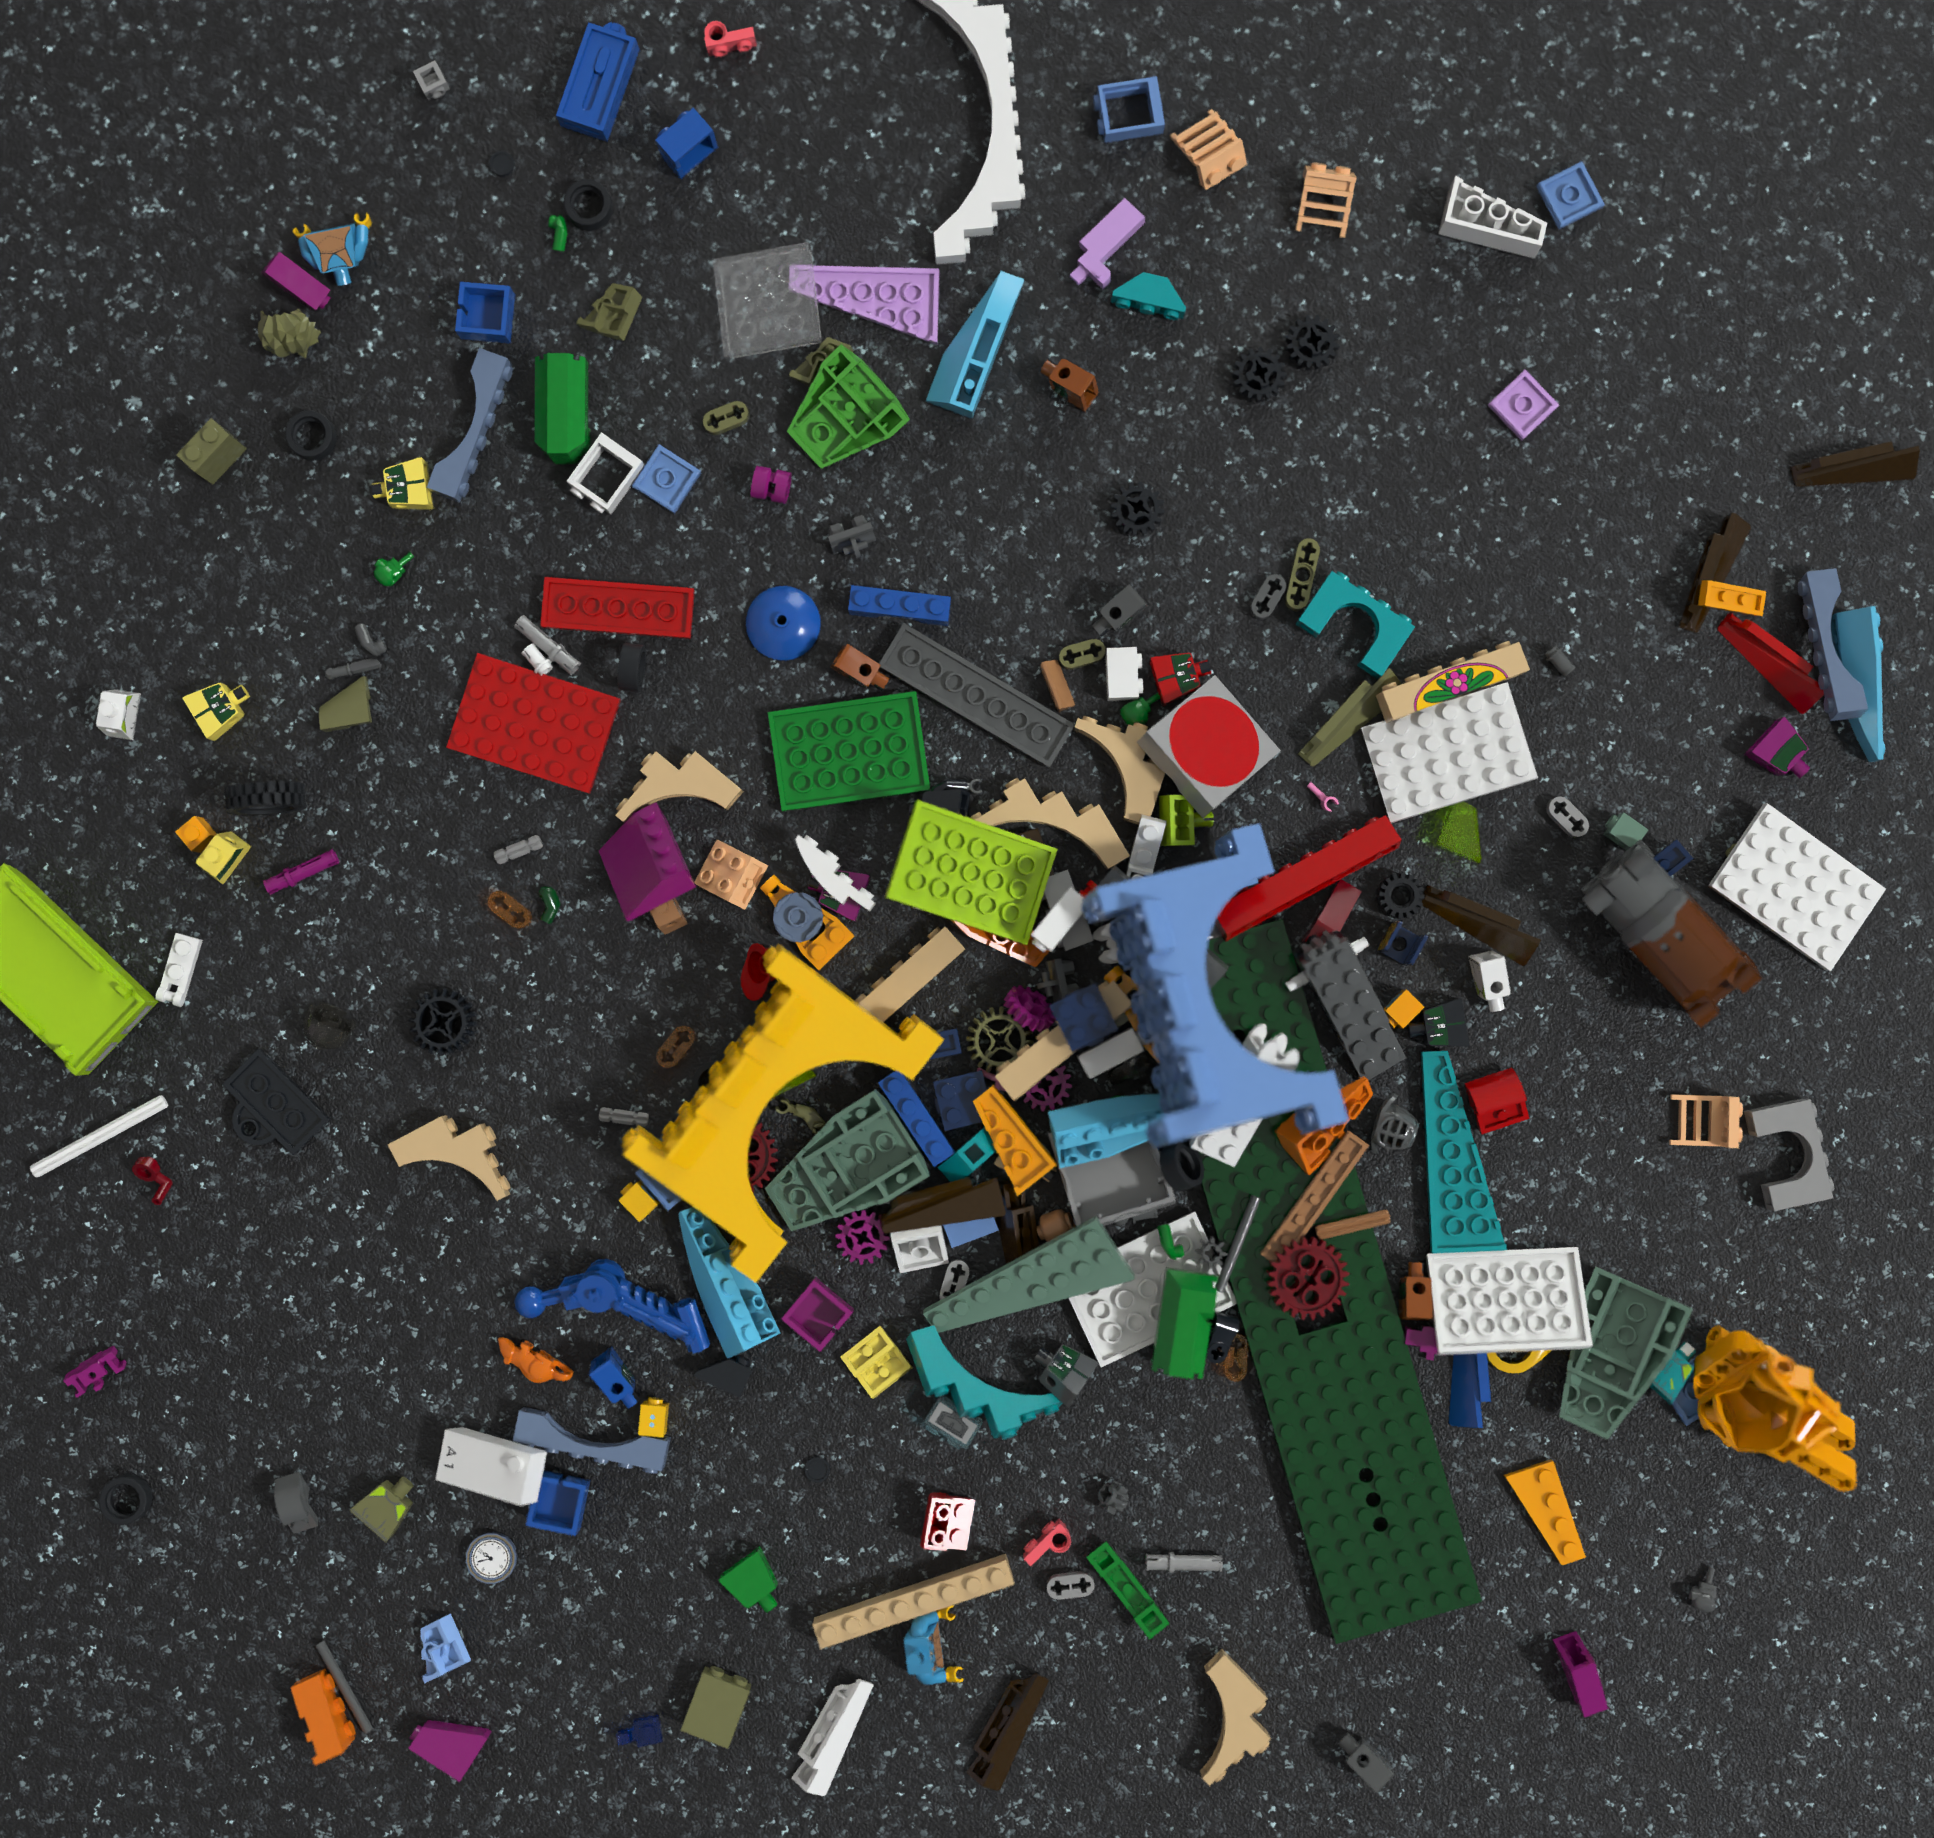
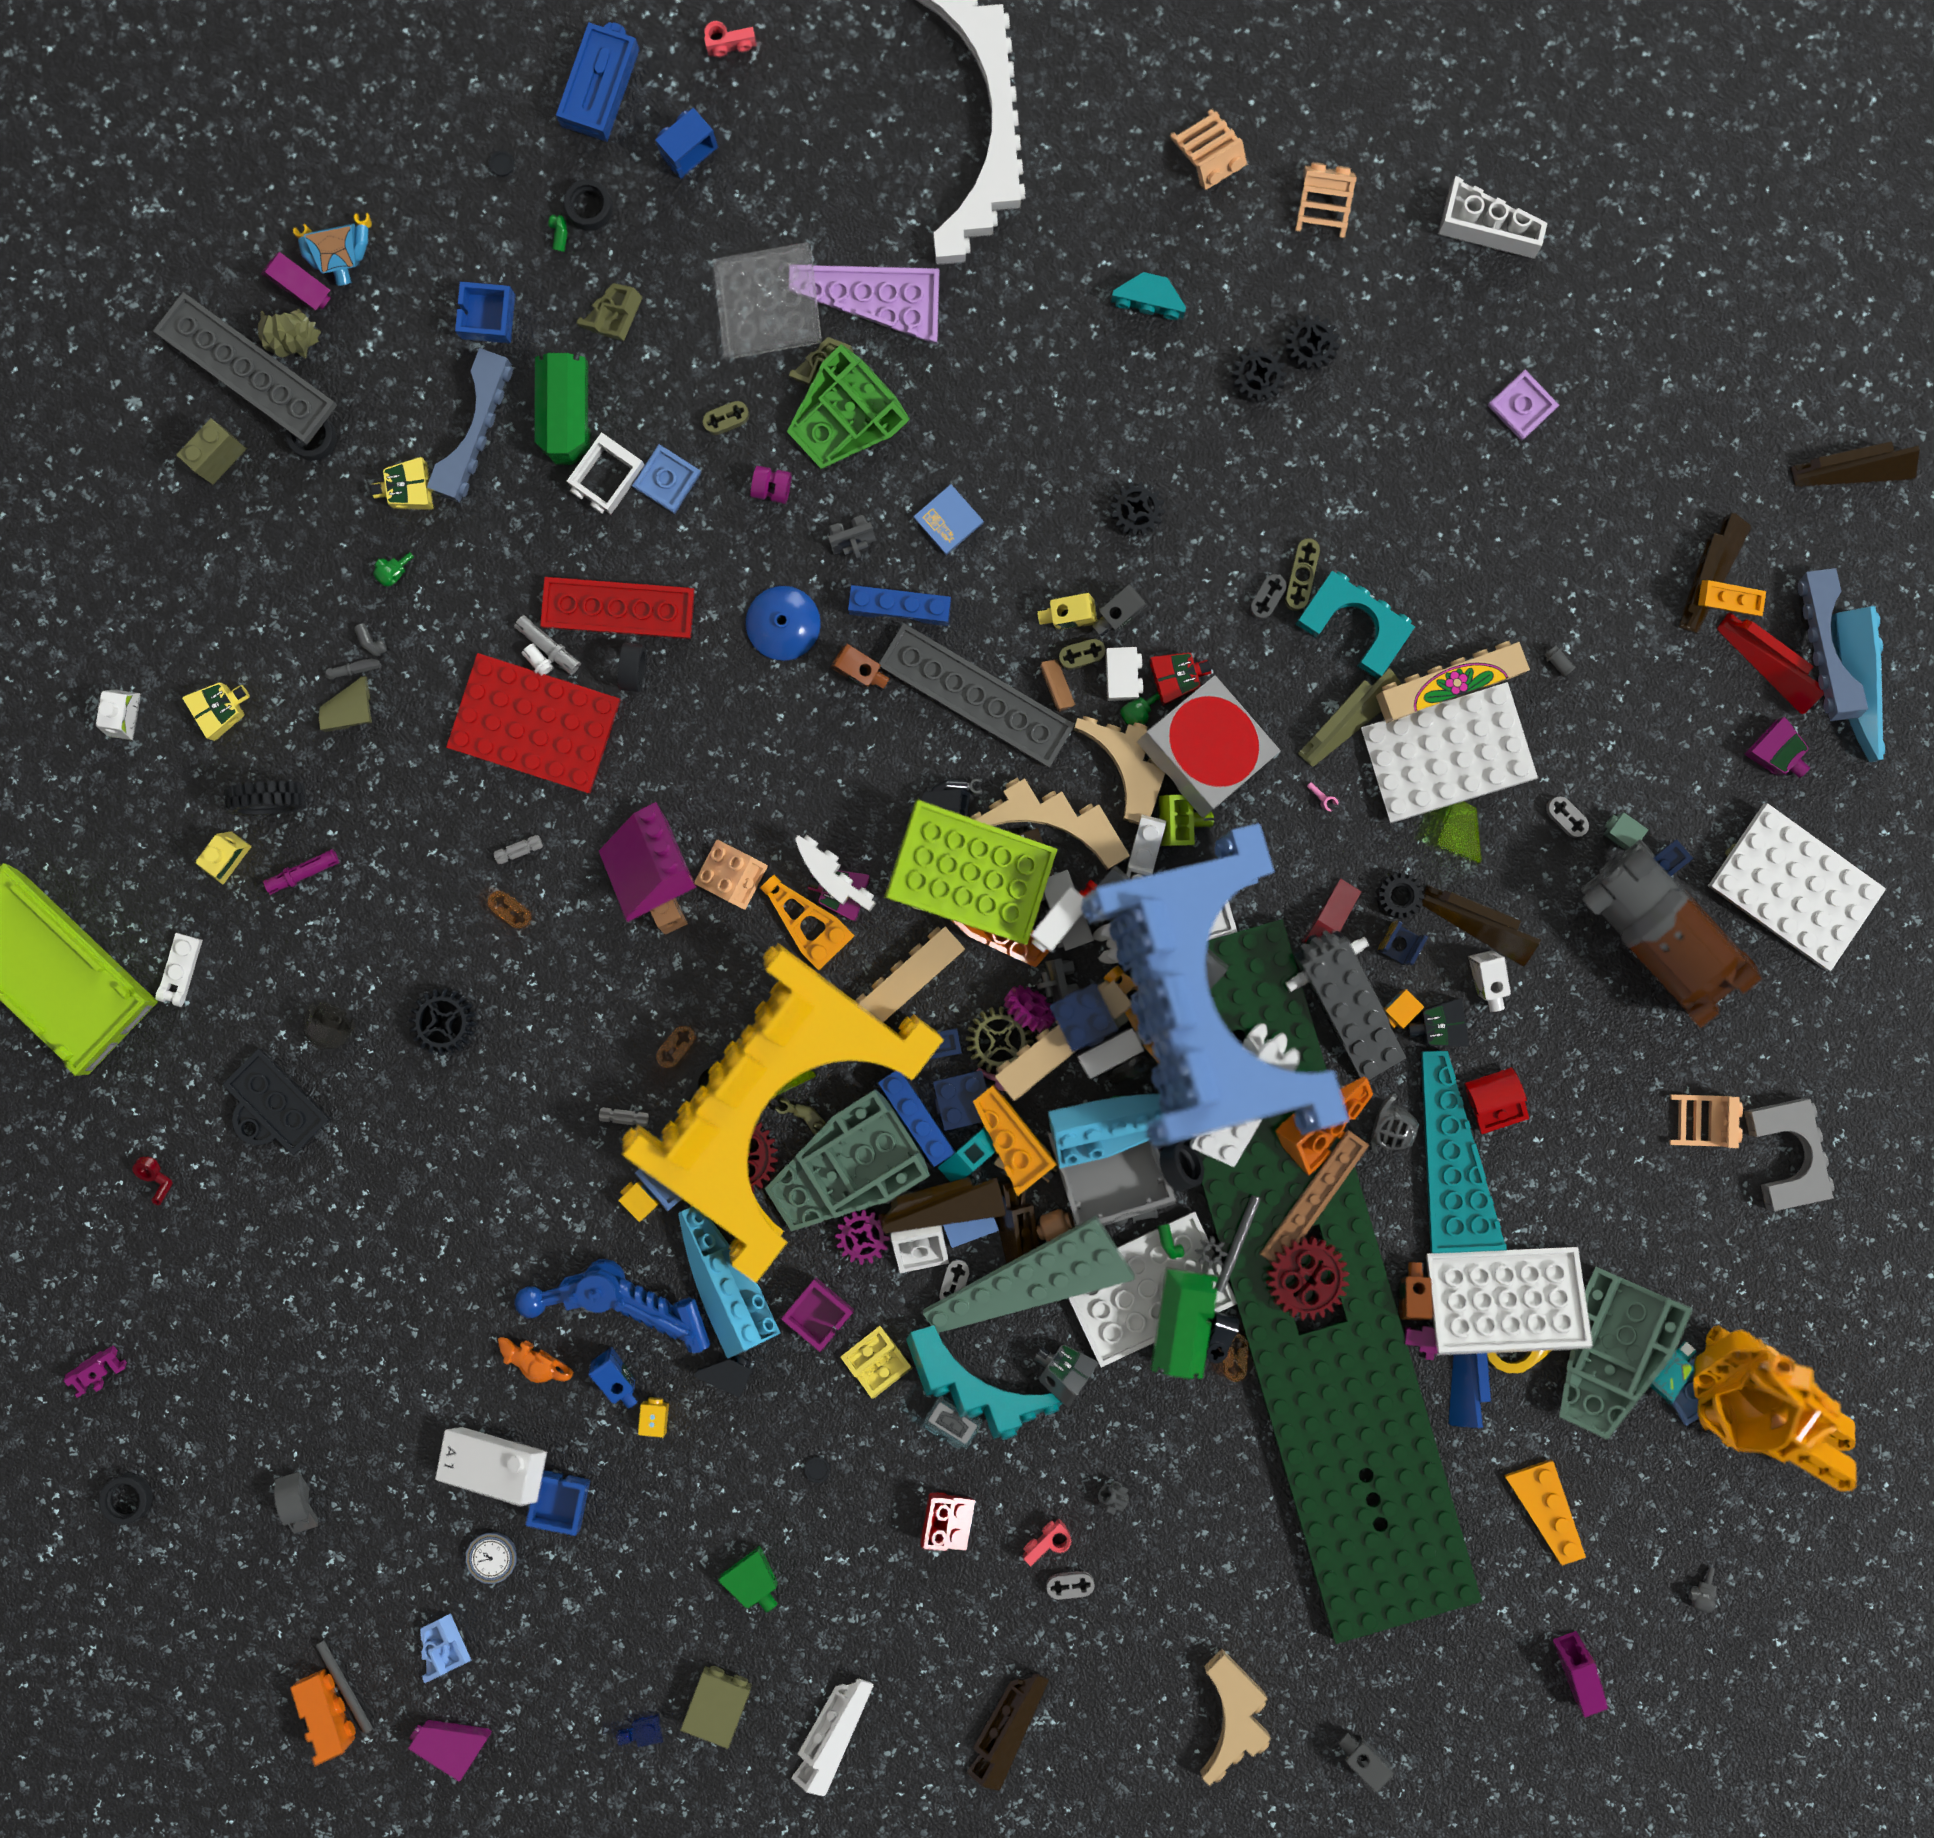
(98, 1136): white axle -> none
(196, 834): light orange brick -> none
(245, 368): none -> dark grey plate
(385, 1507): olive torso -> none
(434, 84): light grey brick -> none
(469, 1150): tan arch -> none
(541, 1430): sand blue arch -> none
(551, 903): dark green arm -> none
(665, 781): tan arch -> none
(754, 975): red piece -> none
(798, 917): sand blue tile -> none
(849, 751): green plate -> none
(913, 1601): tan brick -> none
(925, 1650): dark azure torso -> none
(948, 519): none -> medium blue tile
(974, 349): medium azure wedge -> none
(1049, 1099): magenta gear -> none
(1071, 383): dark orange torso -> none
(1080, 612): none -> light yellow torso
(1104, 241): lavender piece -> none
(1128, 1589): green slope -> none
(1129, 88): medium blue window -> none
(1183, 1562): light grey pin -> none
(1307, 876): red brick -> none
(1353, 1224): medium nougat axle -> none
(1570, 195): medium blue plate -> none

